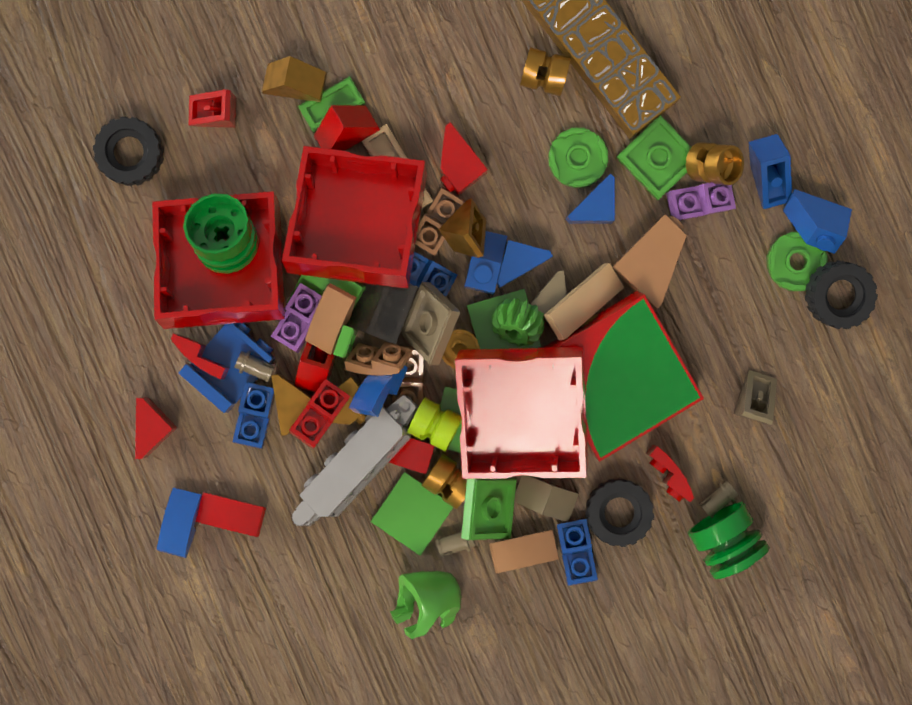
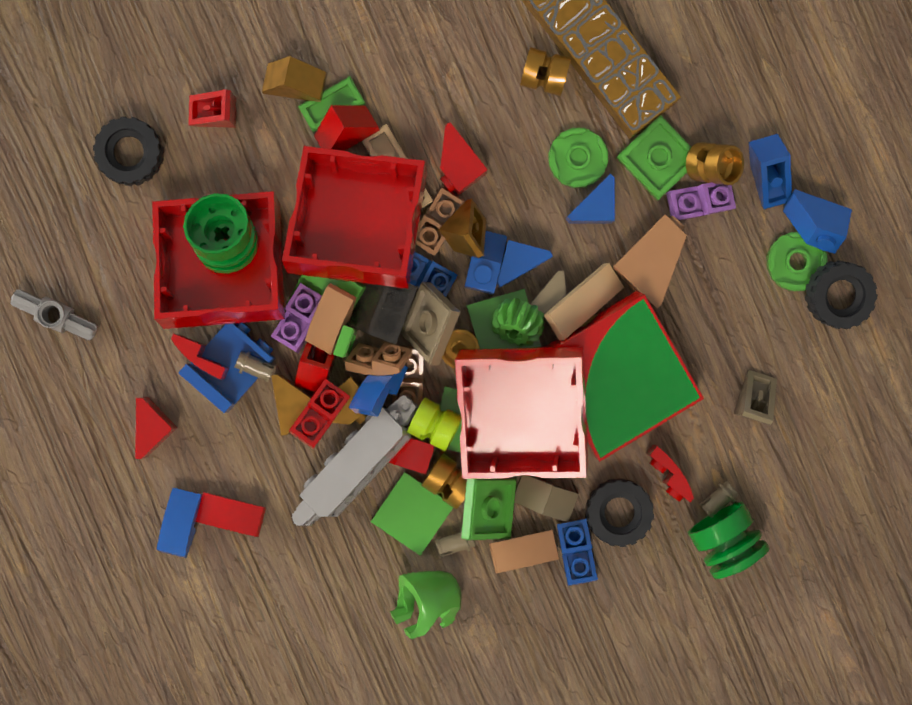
(40, 308): none -> light grey axle
(254, 415): blue slope -> none

